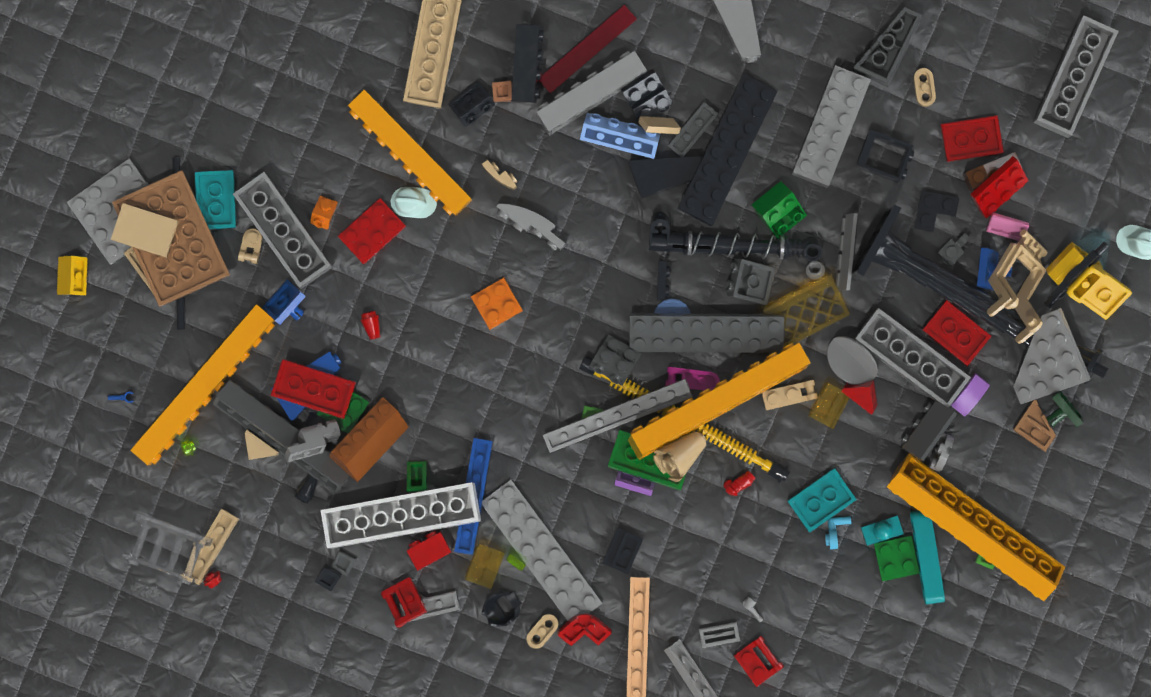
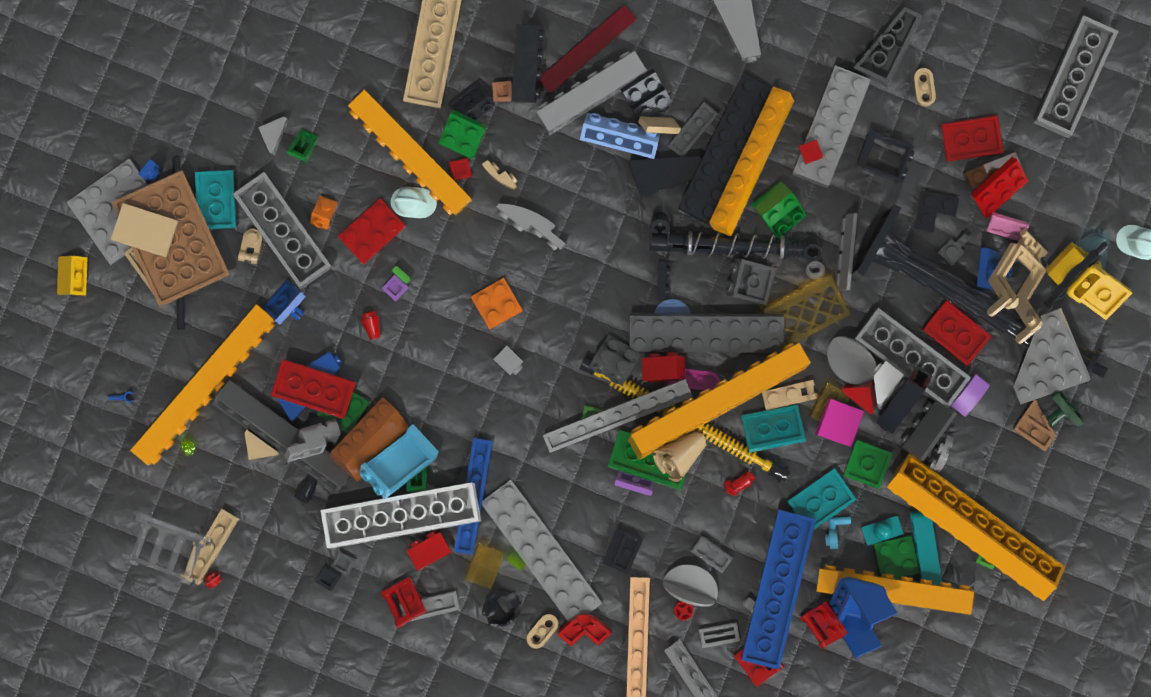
(150, 171): none -> blue plate
(273, 133): none -> light grey slope
(302, 146): none -> green slope
(395, 288): none -> medium lavender plate
(399, 462): none -> medium azure panel
(401, 274): none -> bright green tile
(460, 169): none -> red tile
(462, 134): none -> green plate
(509, 361): none -> light grey brick
(663, 368): none -> red brick
(683, 613): none -> red wheel
(691, 585): none -> light grey piece
(711, 554): none -> flat silver plate
(752, 161): none -> light orange brick
(773, 428): none -> teal plate
(778, 589): none -> blue plate
(810, 152): none -> red tile
(828, 623): none -> red plate
(839, 422): none -> dark pink tile
(858, 608): none -> blue windscreen
(867, 464): none -> green plate
(887, 382): none -> white slope
(904, 399): none -> black slope
(905, 590): none -> light orange brick

